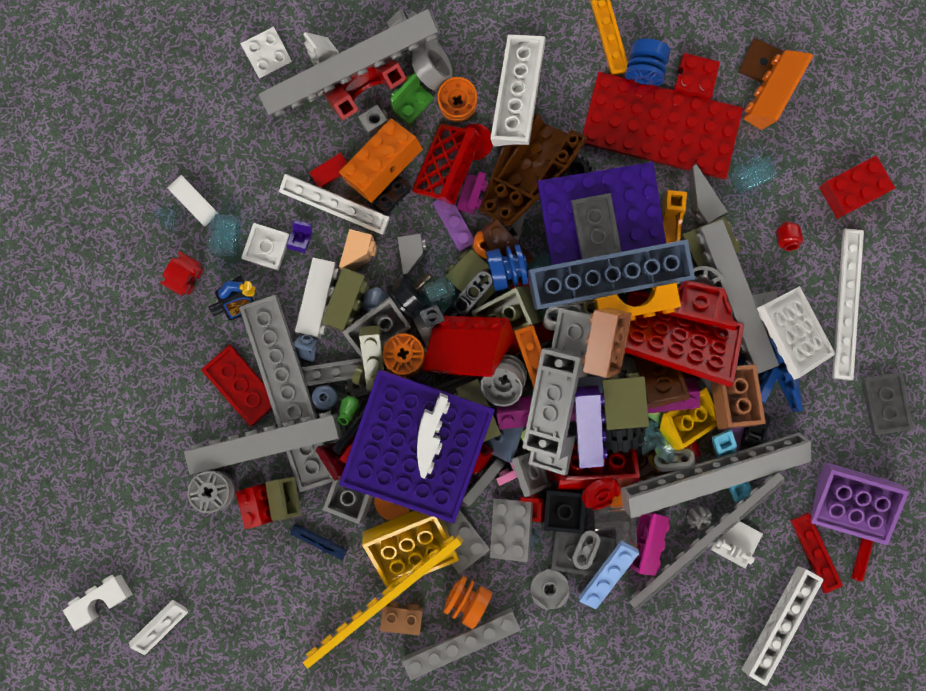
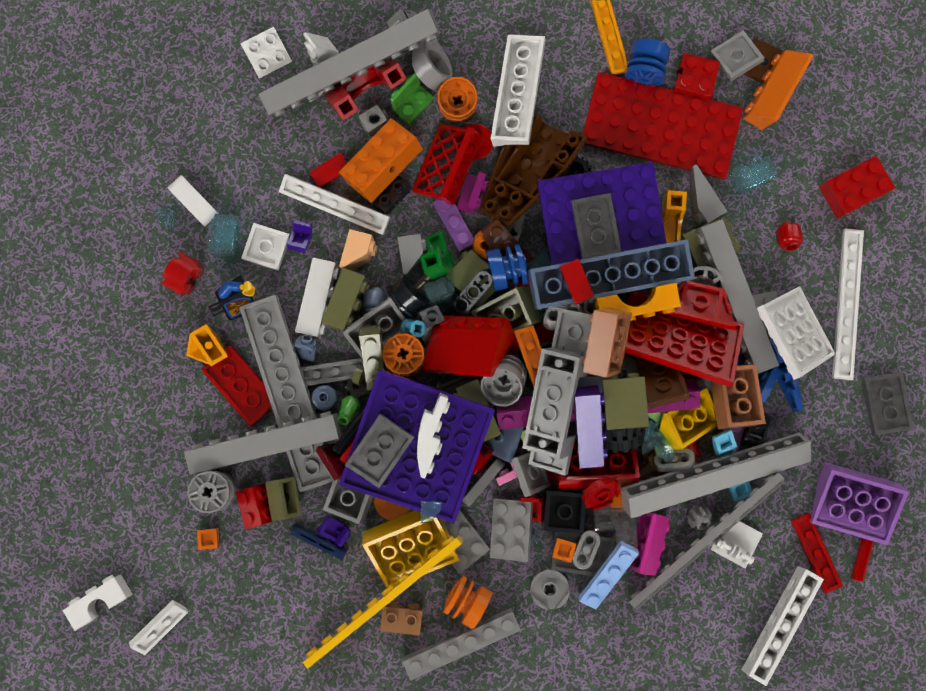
(206, 346): none -> light orange slope
(208, 538): none -> orange plate
(334, 530): none -> dark purple bracket
(379, 450): none -> flat silver plate
(414, 328): none -> medium azure bush
(429, 510): none -> clear light blue tile
(439, 258): none -> green arch
(564, 550): none -> orange plate
(576, 281): none -> red tile
(737, 55): none -> light grey plate

